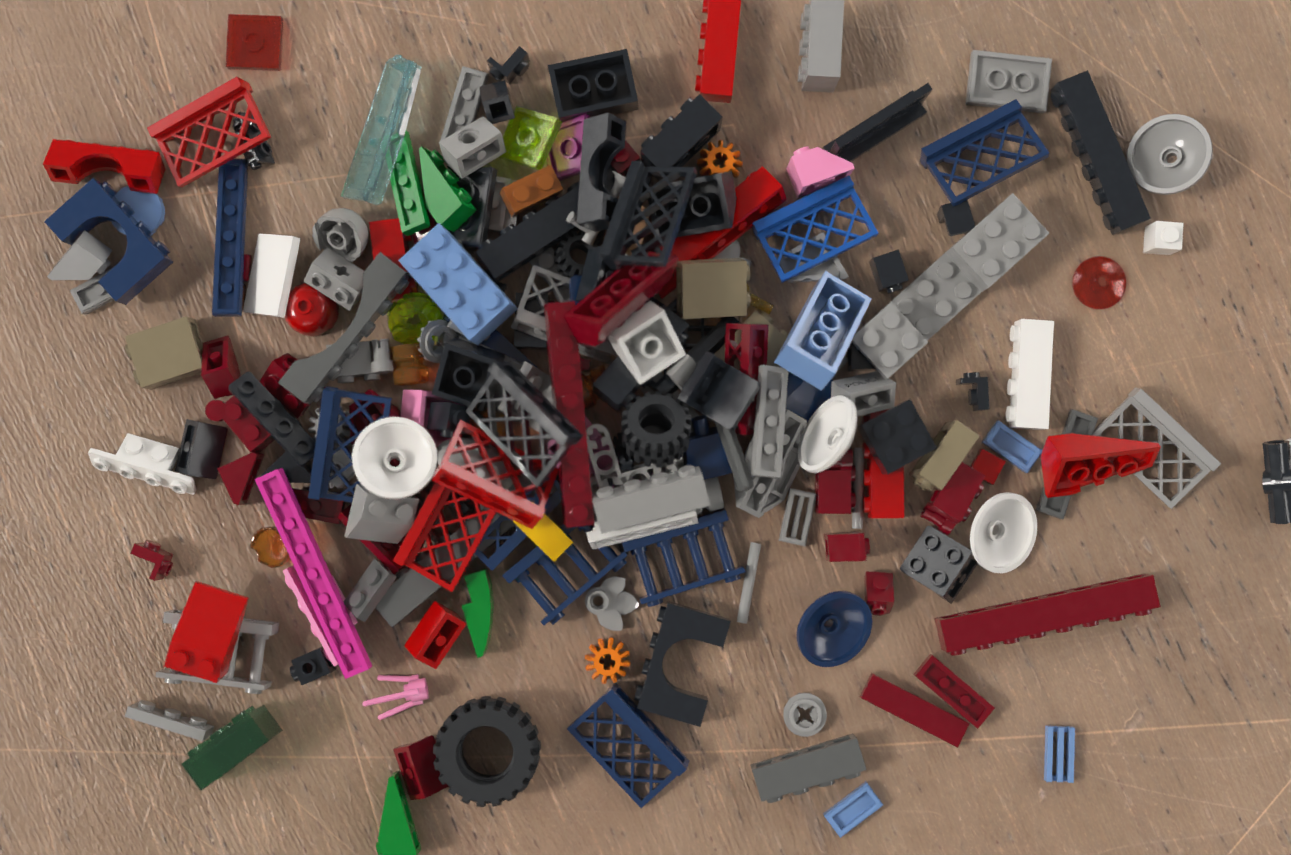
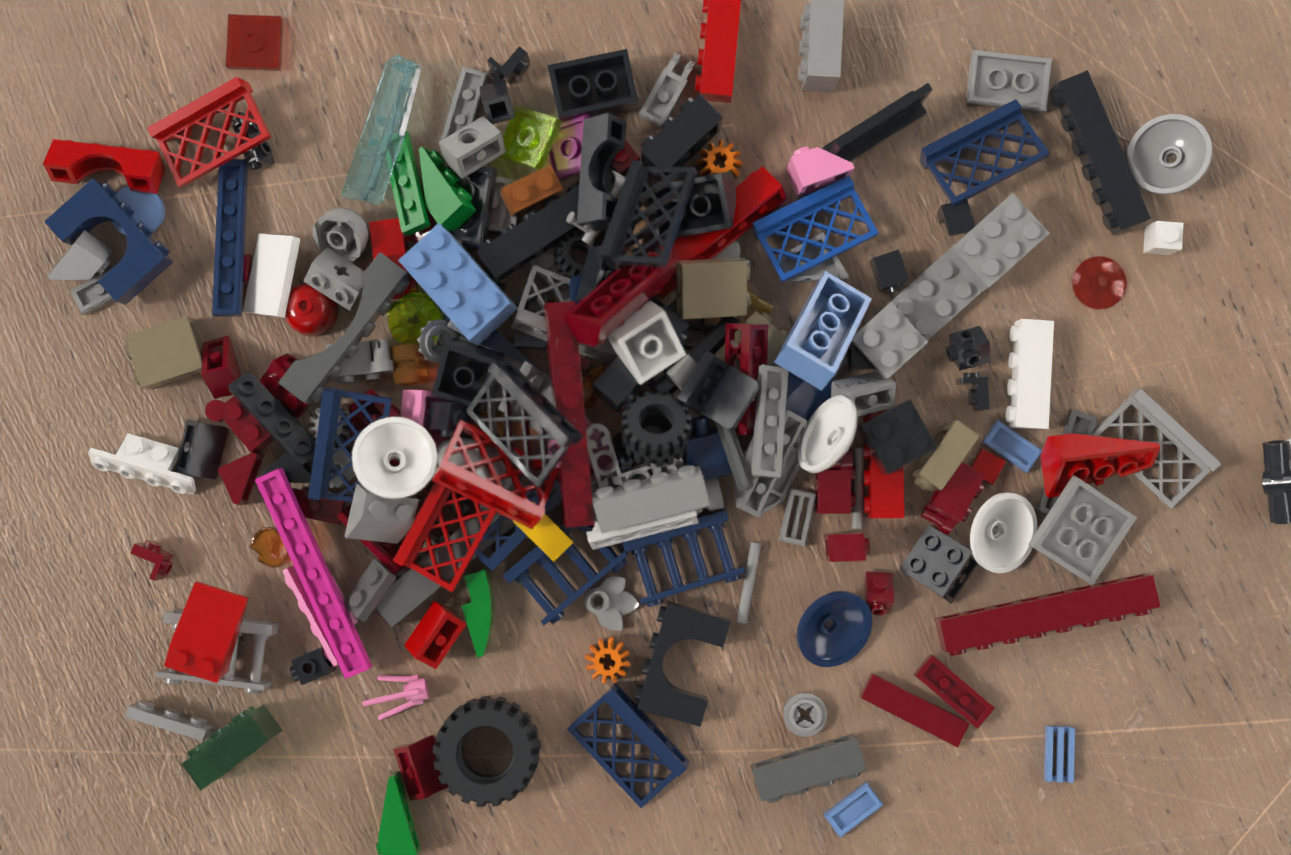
(666, 92): none -> light grey hinge
(968, 348): none -> black brick
(1082, 530): none -> light grey plate

